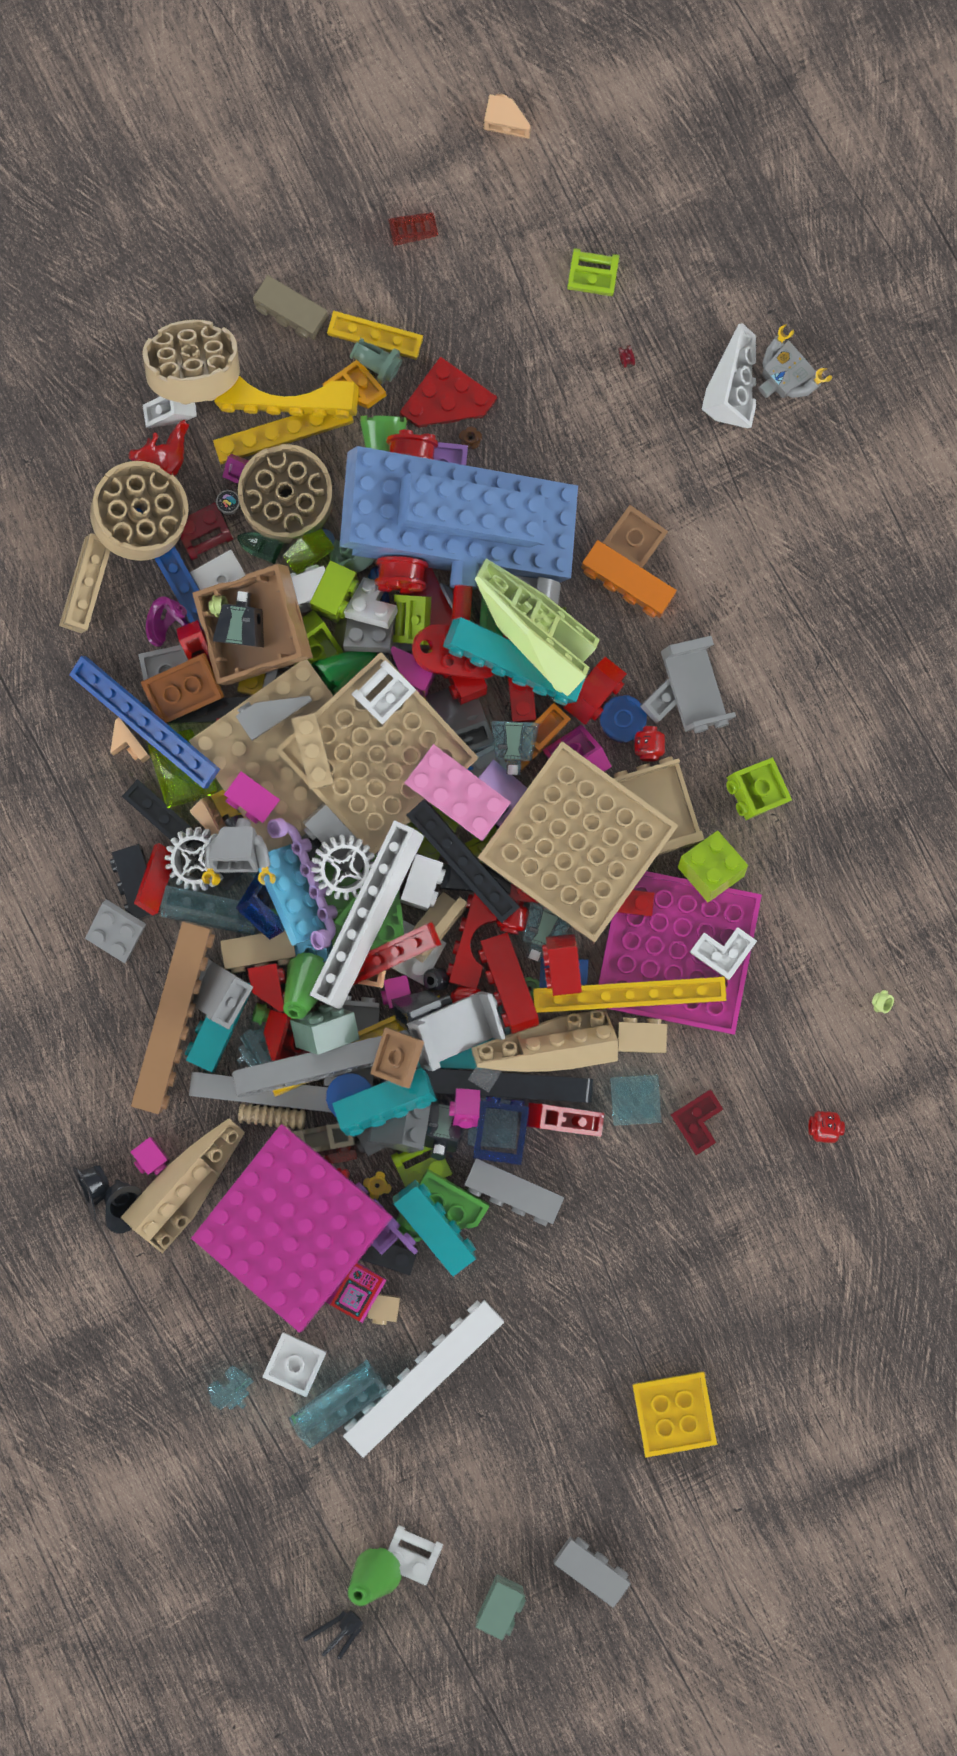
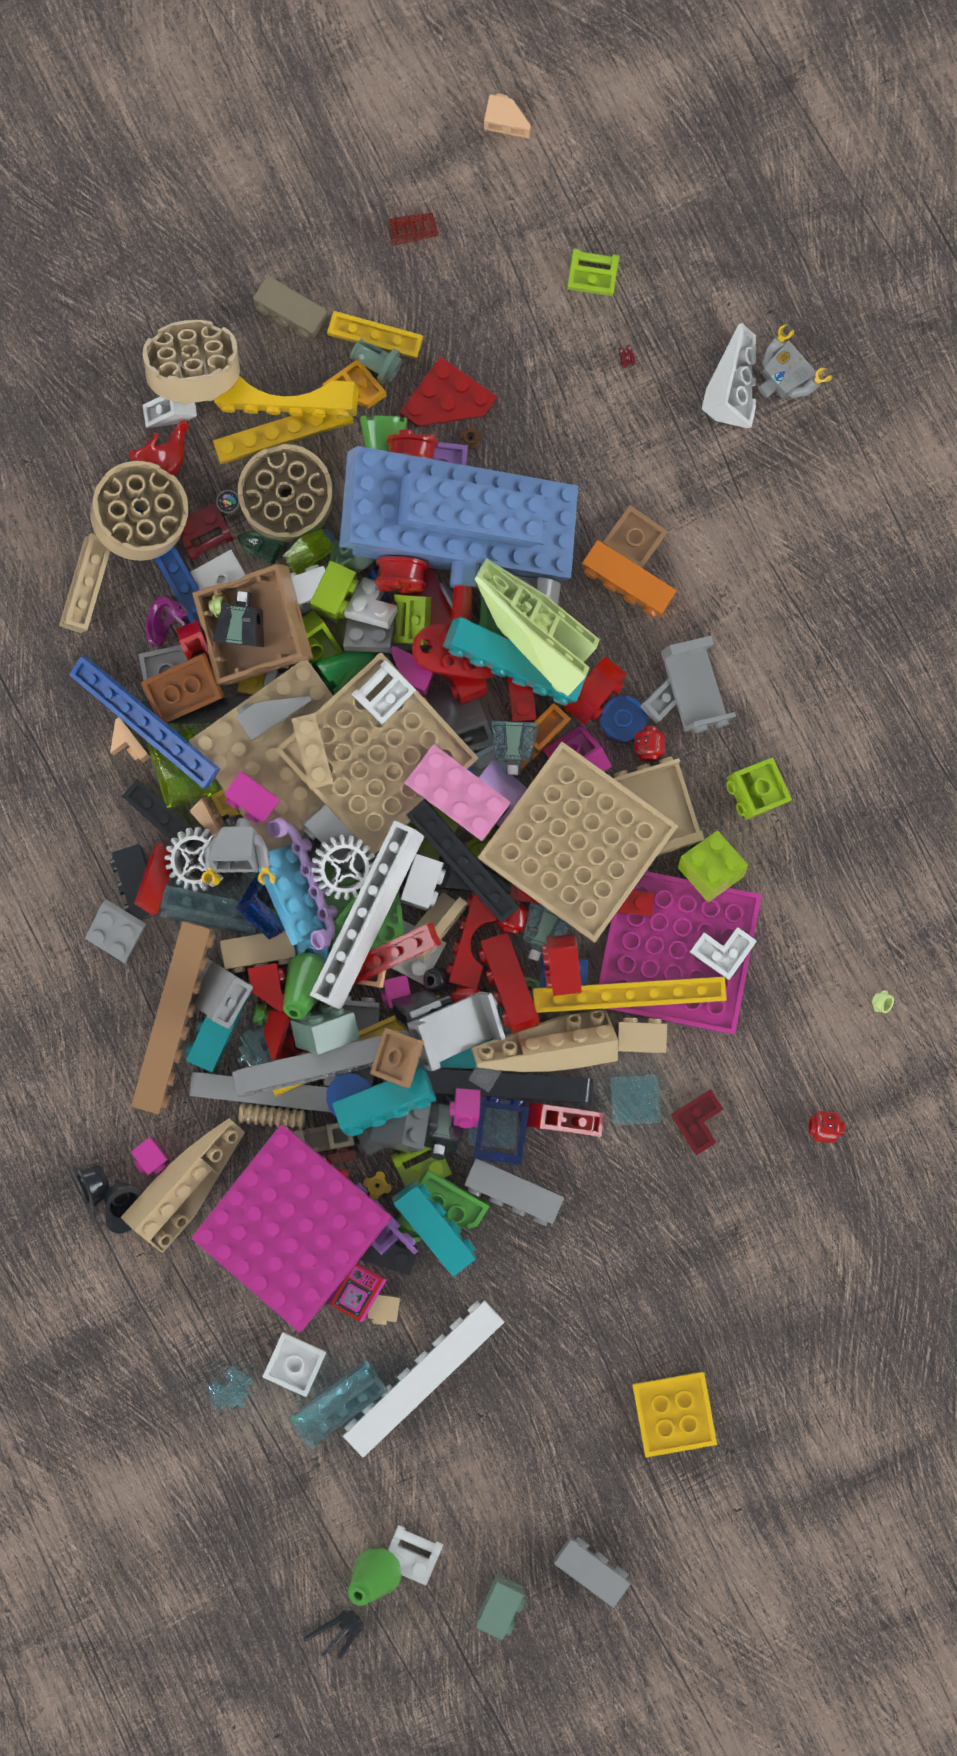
(234, 468): magenta plate -> none

